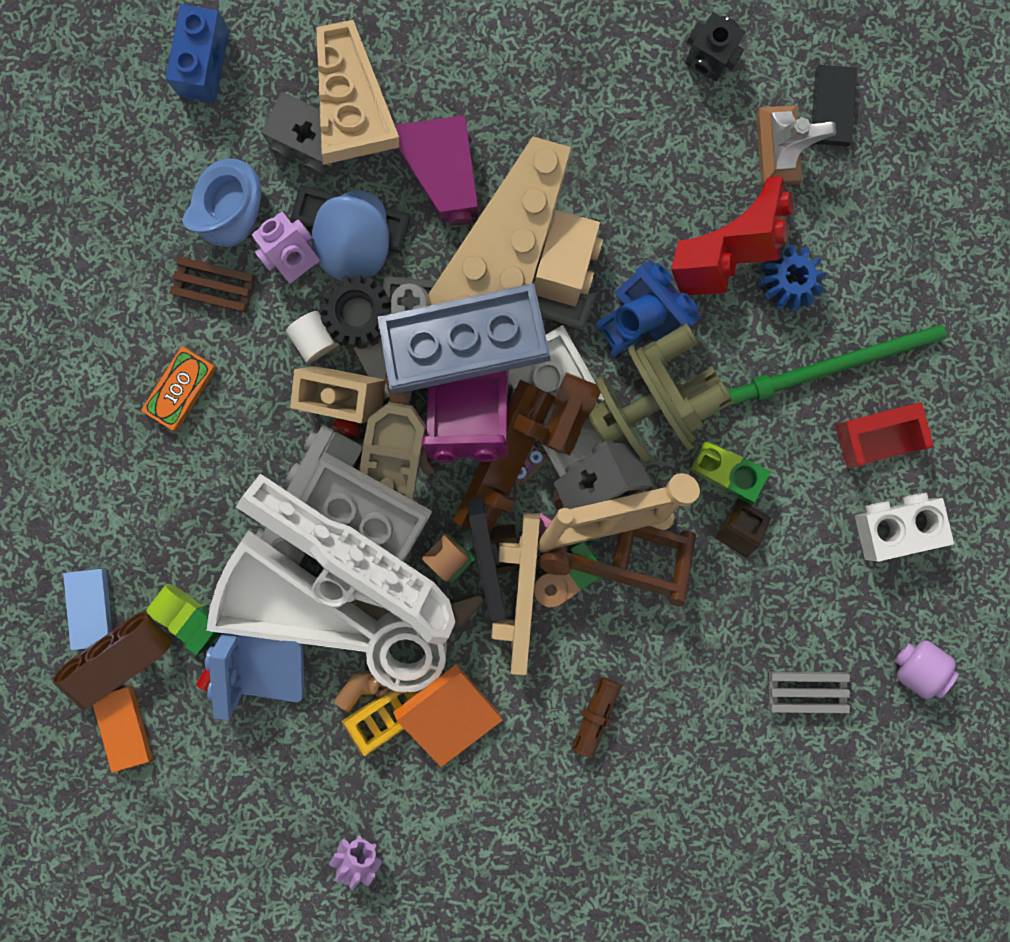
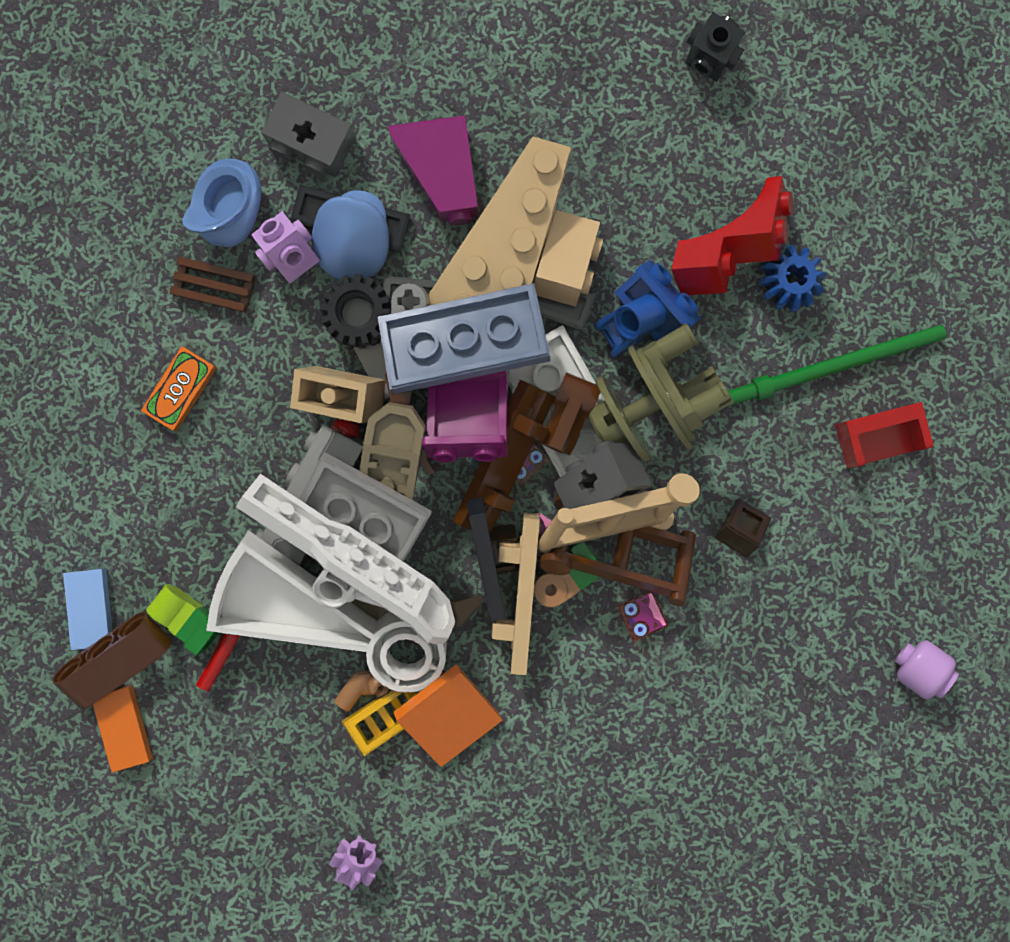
(197, 53): blue brick -> none
(253, 668): medium blue bracket -> none
(311, 337): white brick -> none
(351, 102): tan wing -> none
(448, 558): medium nougat leg -> none
(596, 717): reddish brown pin -> none
(642, 615): none -> tile
(730, 472): leg -> none
(783, 139): piece -> none
(835, 101): black tile -> none
(841, 692): light grey tile -> none
(904, 535): white brick -> none

